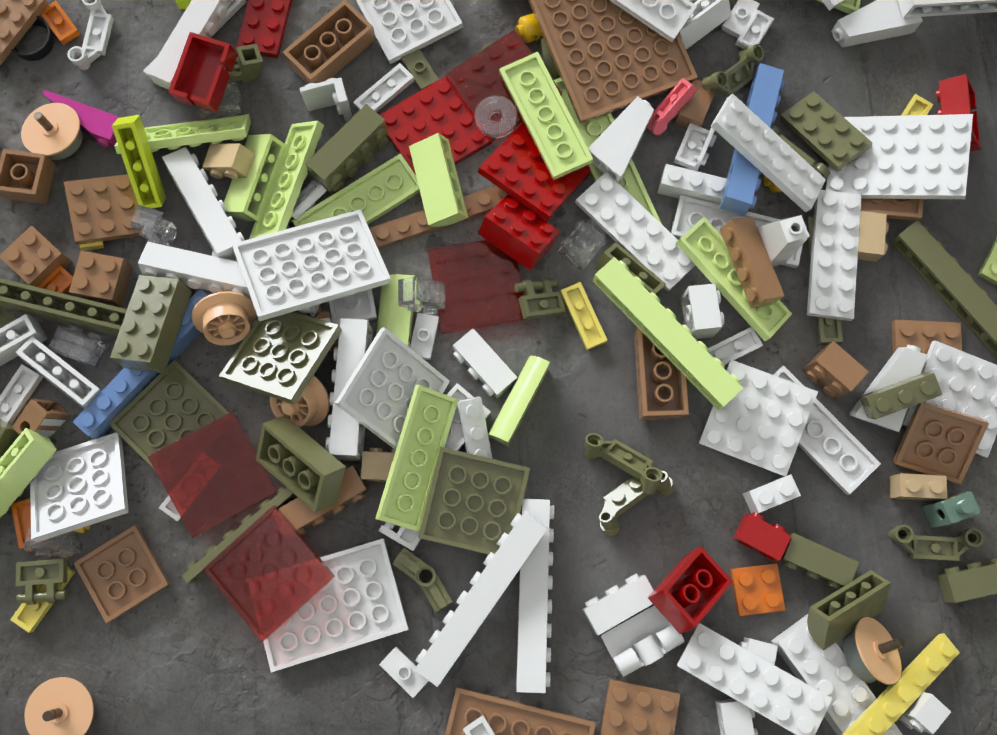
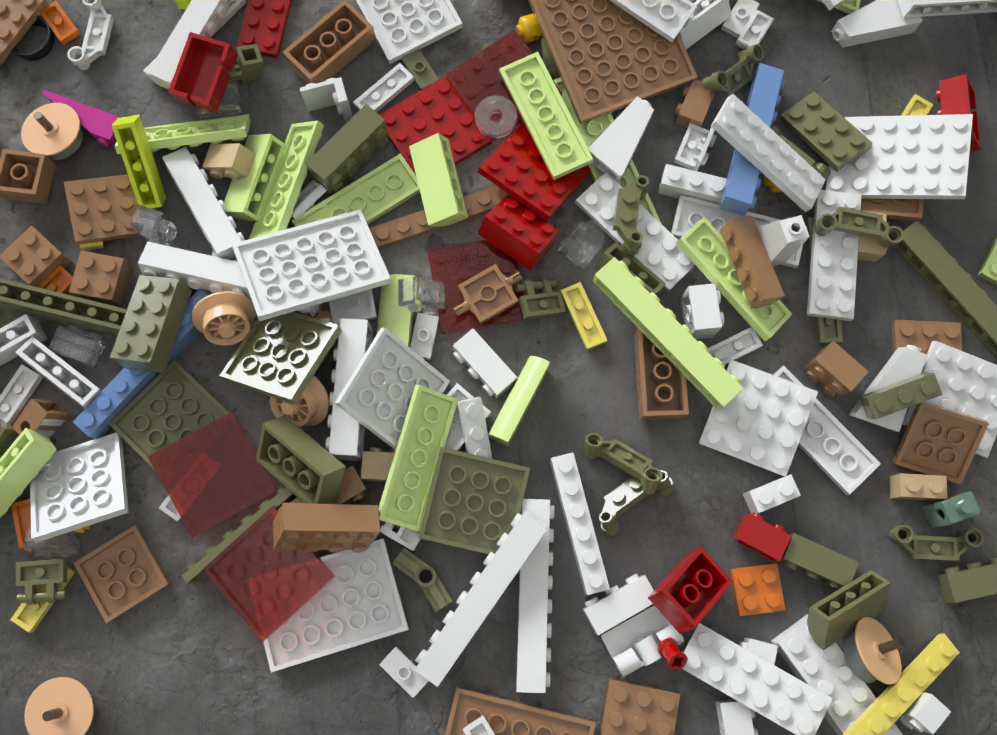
(325, 527): none -> medium nougat brick
(488, 294): none -> medium nougat plate
(579, 524): none -> white brick
(627, 213): none -> olive plate
(670, 106): coral hinge -> none
(675, 658): none -> red bush
(860, 223): none -> olive plate

